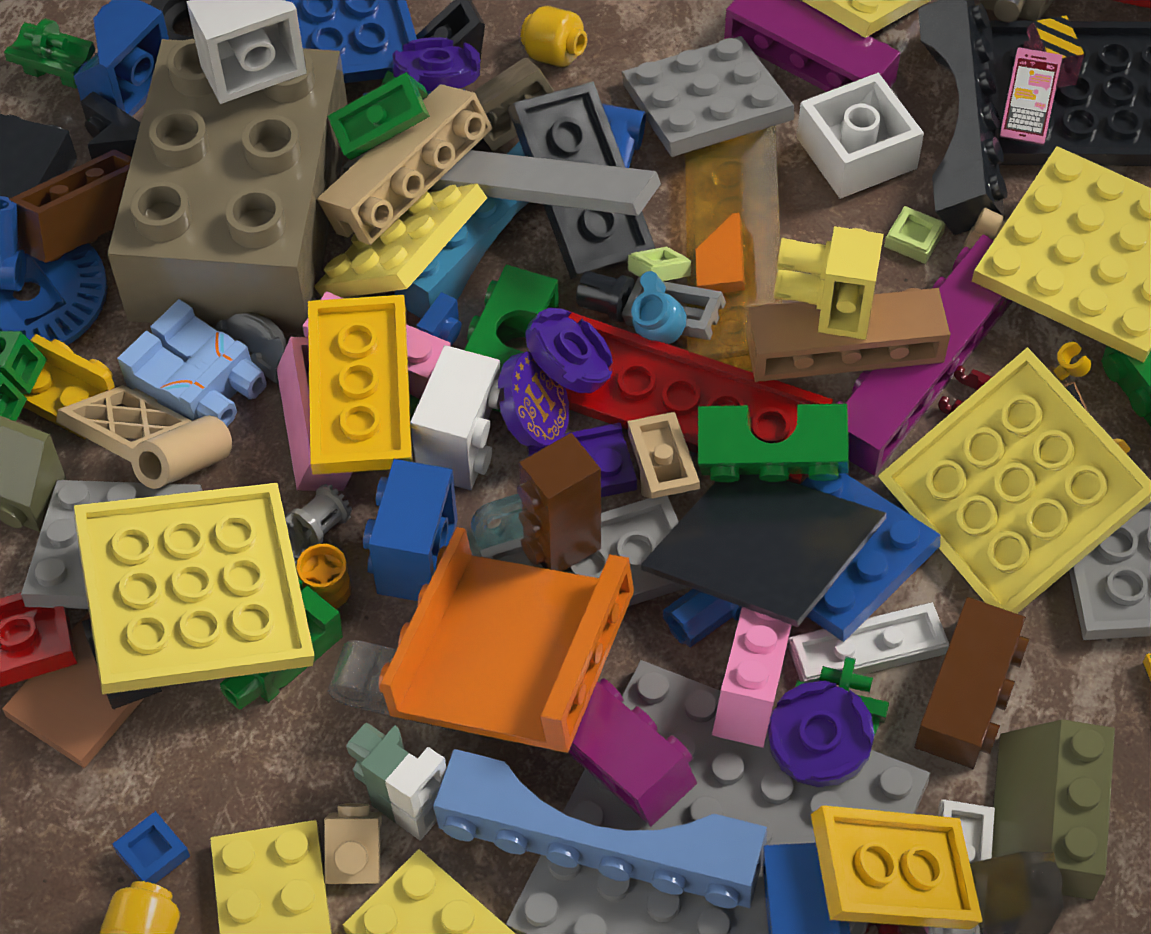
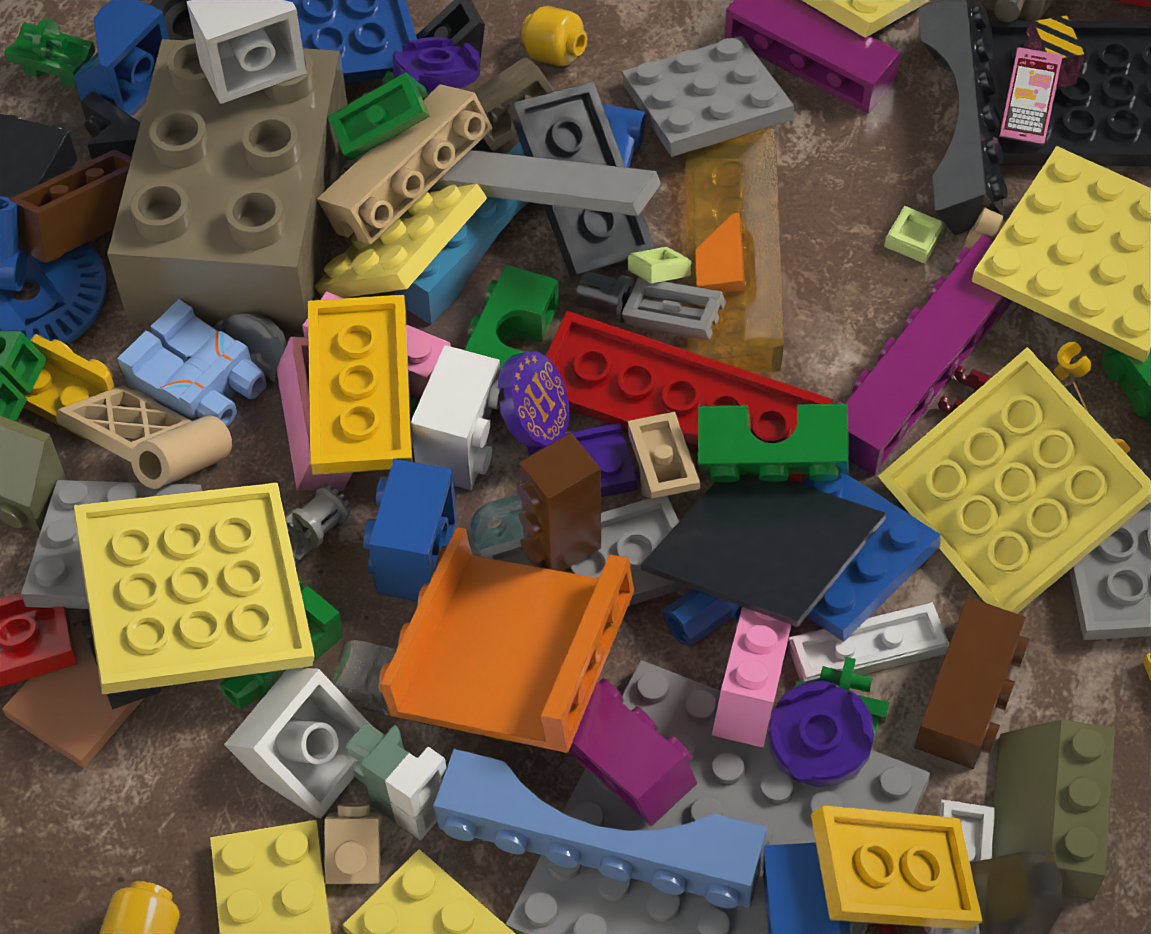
(151, 849): blue plate -> none
(300, 739): none -> white slope
(325, 572): light orange wheel -> none
(442, 319): blue plate -> none
(569, 350): dark purple tile -> none
(657, 314): dark azure piece -> none
(839, 280): light yellow brick -> none
(859, 135): white slope -> none
(901, 332): medium nougat brick -> none

